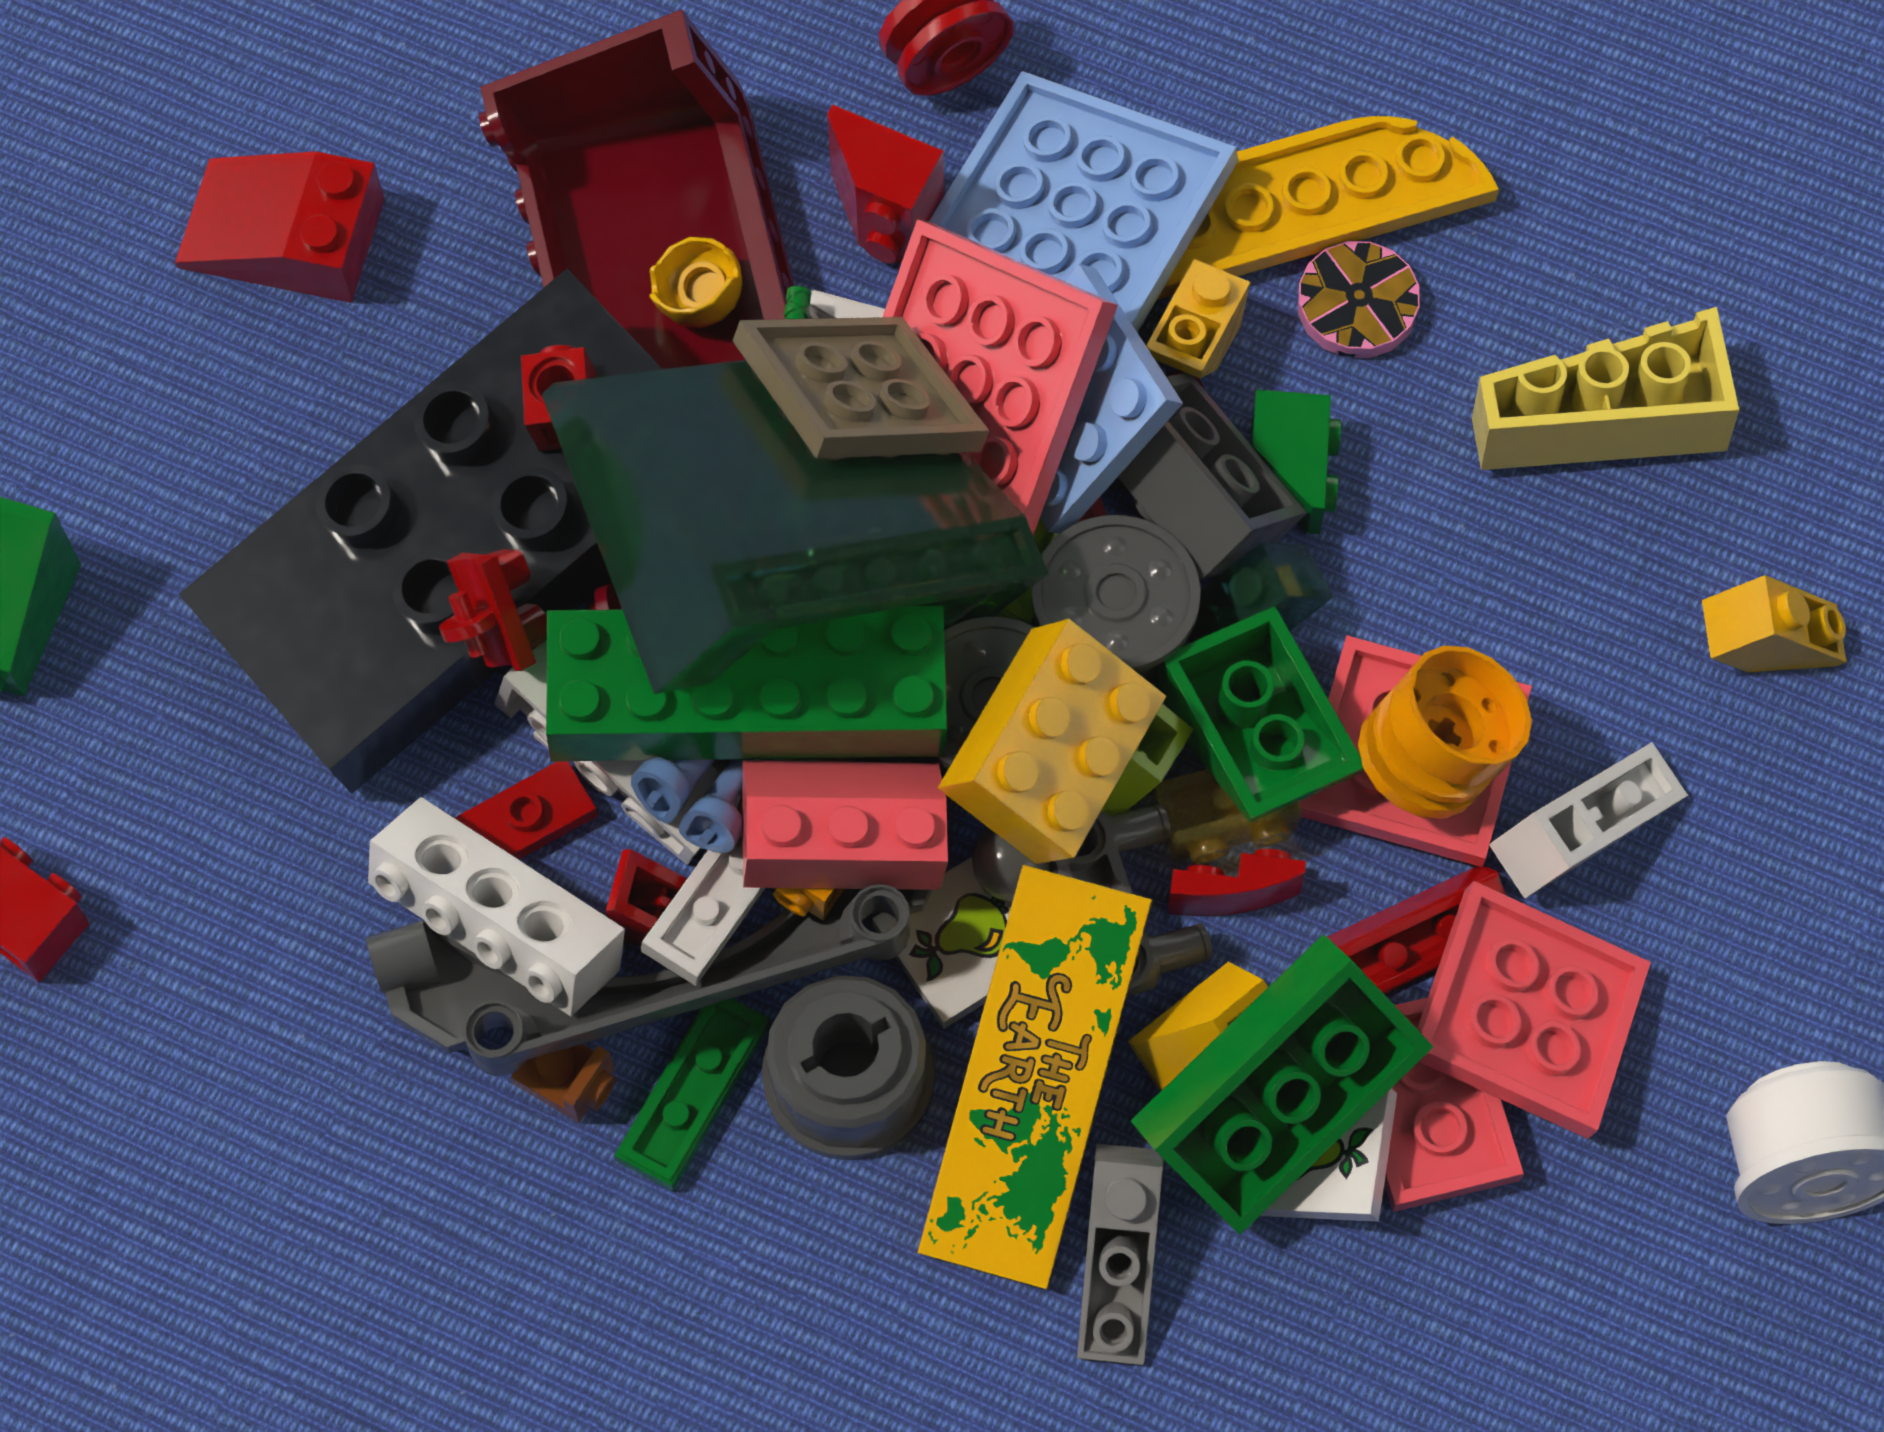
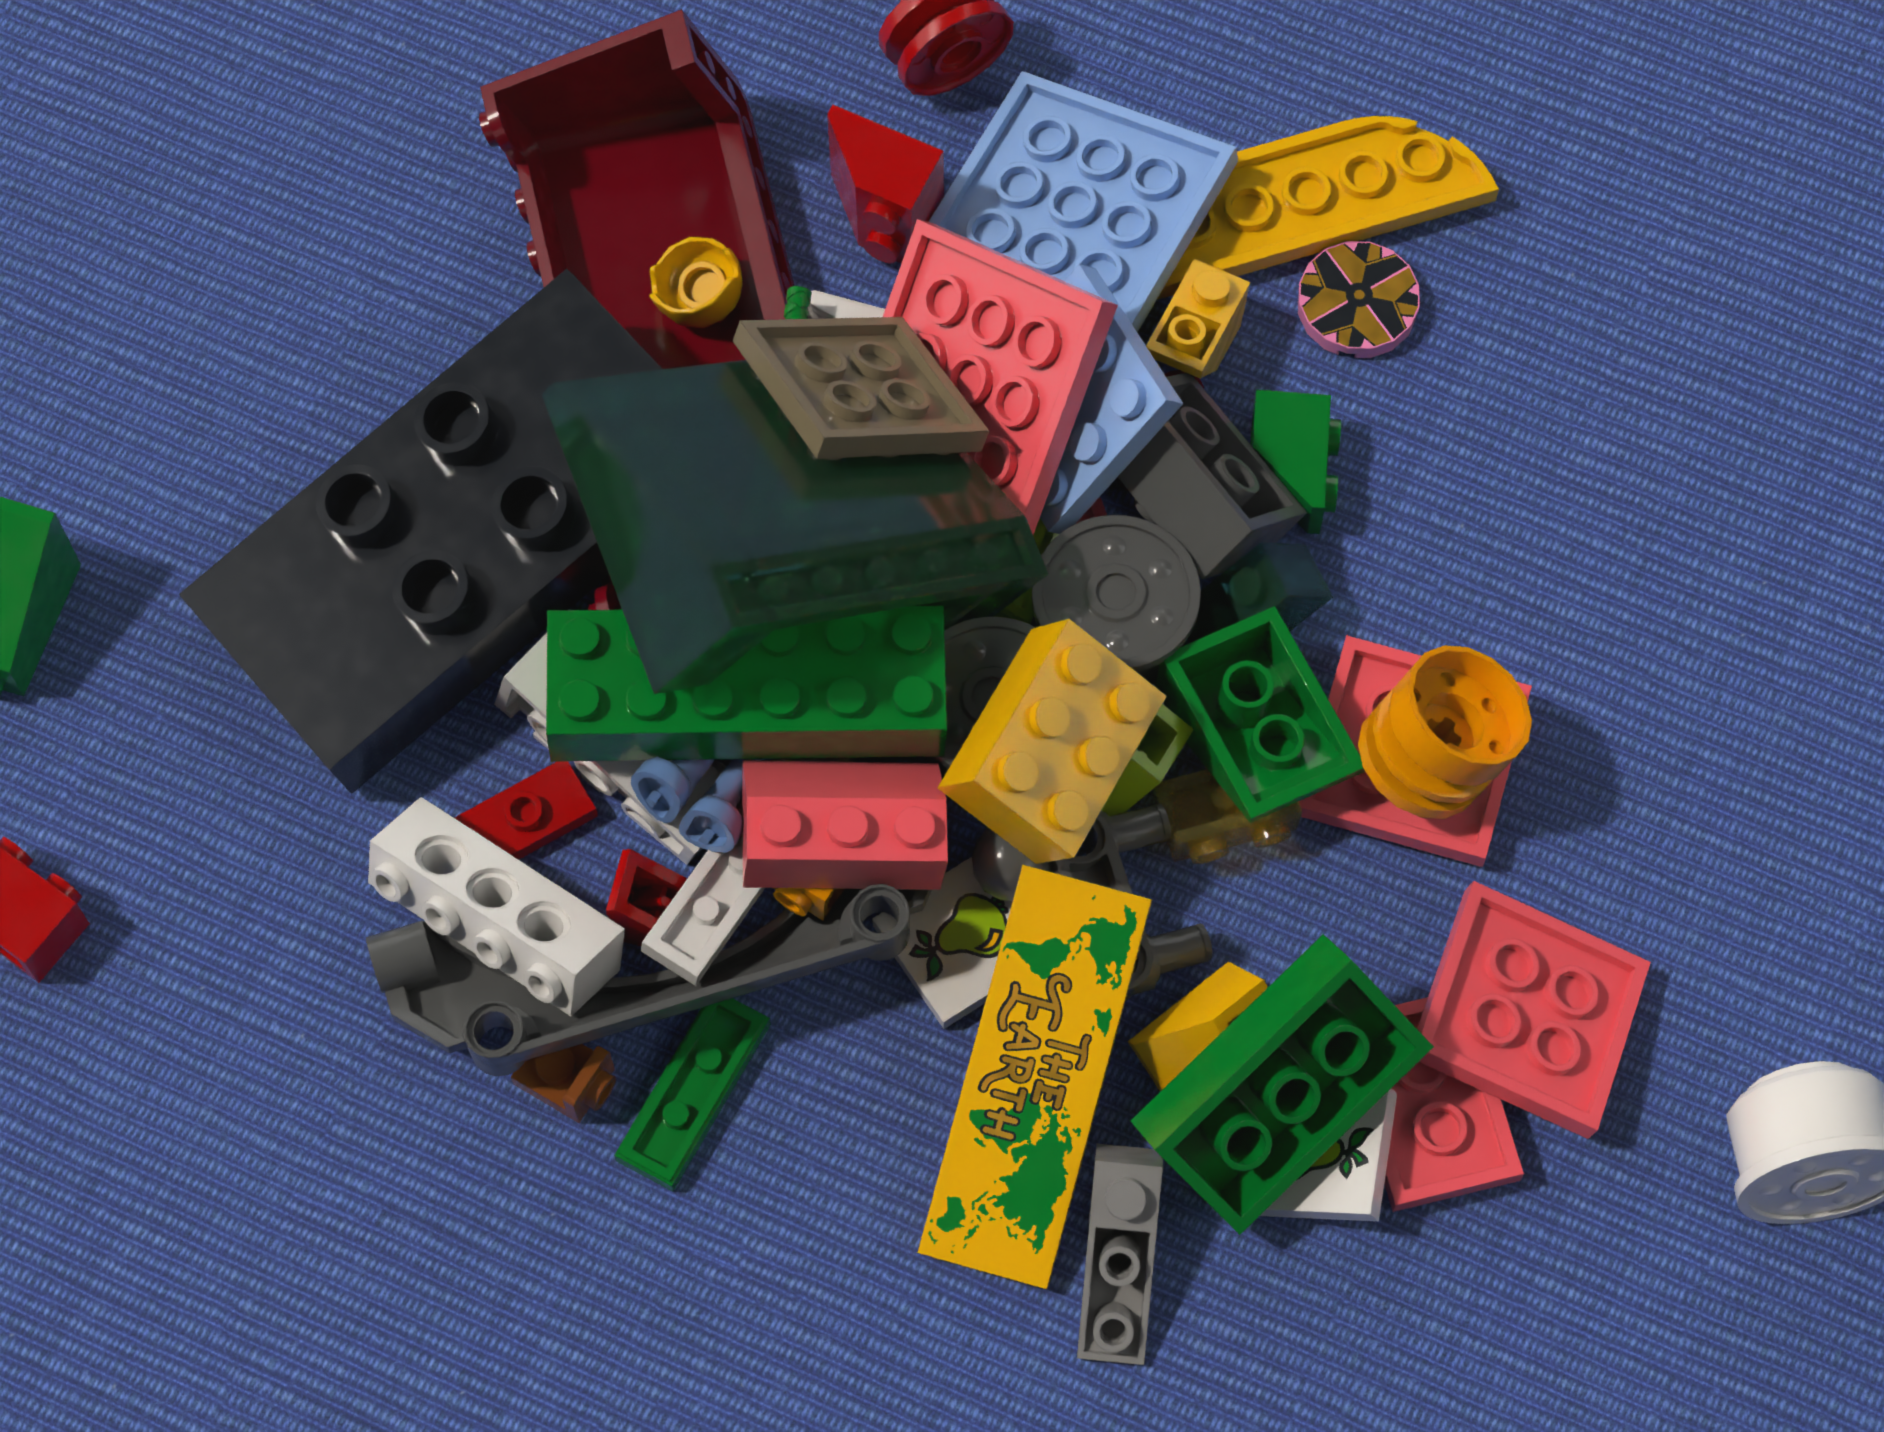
(285, 222): red slope -> none
(486, 611): red hips -> none
(539, 372): red brick -> none
(847, 1068): dark grey wheel -> none
(1261, 881): red slope -> none
(1412, 934): red slope -> none
(1587, 820): white slope -> none
(1613, 401): light yellow wedge -> none
(1773, 628): yellow slope -> none

